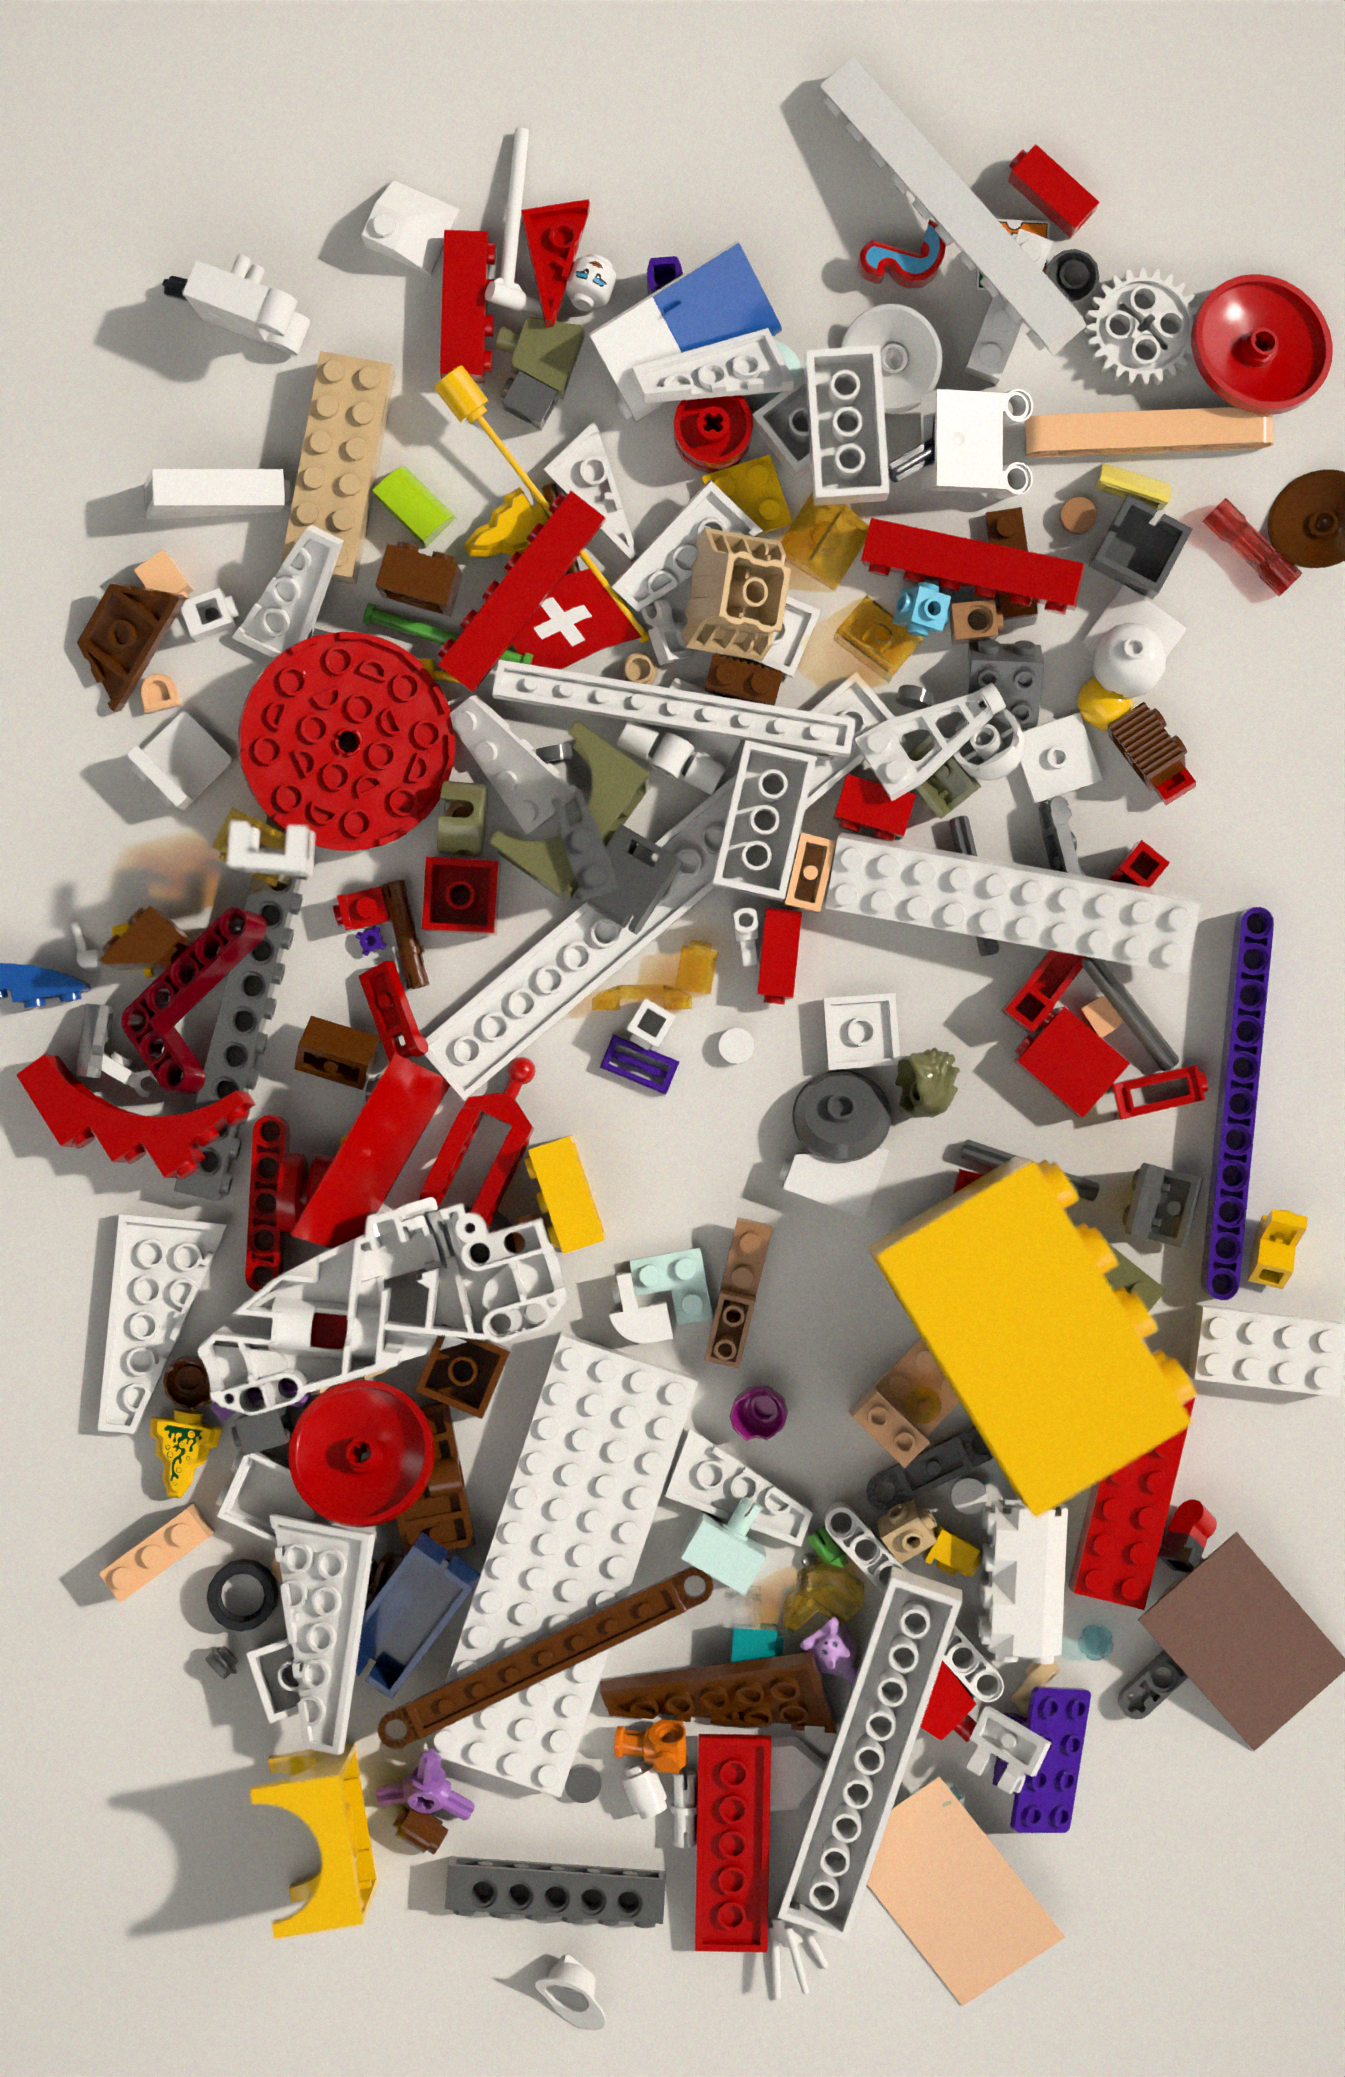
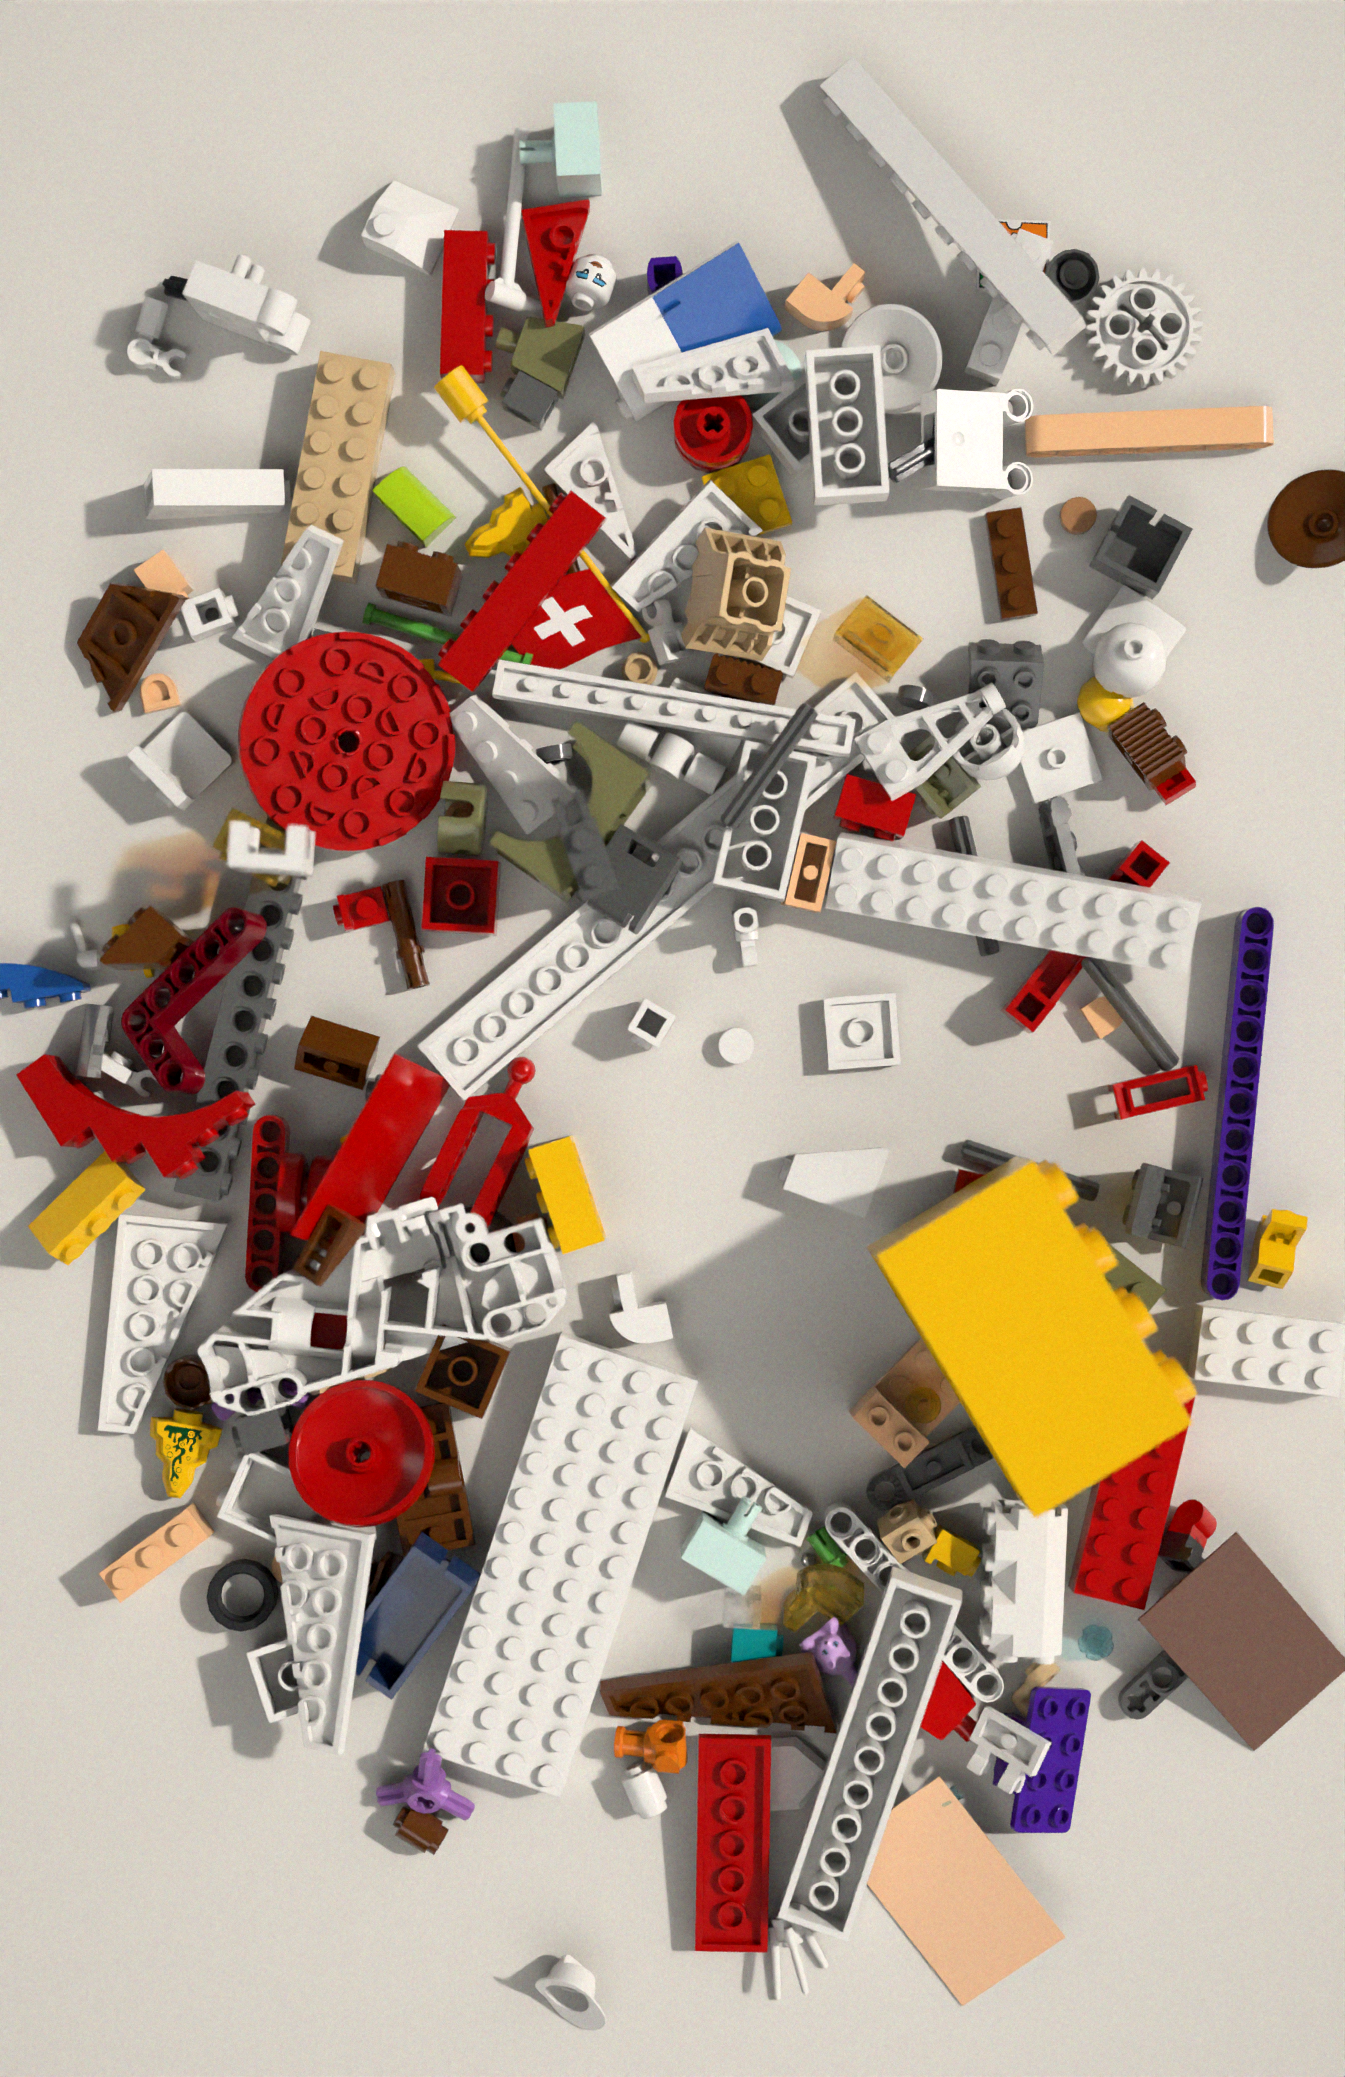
(86, 1208): none -> yellow brick
(142, 350): none -> white bar
(222, 1661): dark grey plate -> none
(331, 1801): yellow piece -> none
(336, 1251): none -> reddish brown slope
(371, 940): dark purple piece -> none
(392, 1011): red plate -> none
(540, 1876): dark grey brick -> none
(544, 1657): reddish brown plate -> none
(572, 149): none -> light aqua brick
(583, 1783): dark grey tile -> none
(668, 1076): dark purple tile -> none
(673, 998): clear yellow bar -> none
(680, 1273): light aqua plate -> none
(684, 1809): white pin -> none
(696, 967): clear yellow brick -> none
(738, 1292): medium nougat slope -> none
(758, 1413): magenta hair -> none
(768, 766): none -> dark grey axle
(779, 955): red brick -> none
(825, 308): none -> light nougat brick
(825, 541): clear yellow slope -> none
(841, 1116): dark grey piece -> none
(903, 266): red animal -> none
(922, 609): medium azure brick -> none
(926, 1083): olive hair -> none
(961, 631): medium nougat brick -> none
(968, 1495): white tile -> none
(972, 565): red brick -> none
(1052, 190): red brick -> none
(1070, 1061): red brick -> none
(1125, 483): light yellow slope -> none
(1234, 529): clear red axle -> none
(1261, 344): red dish -> none

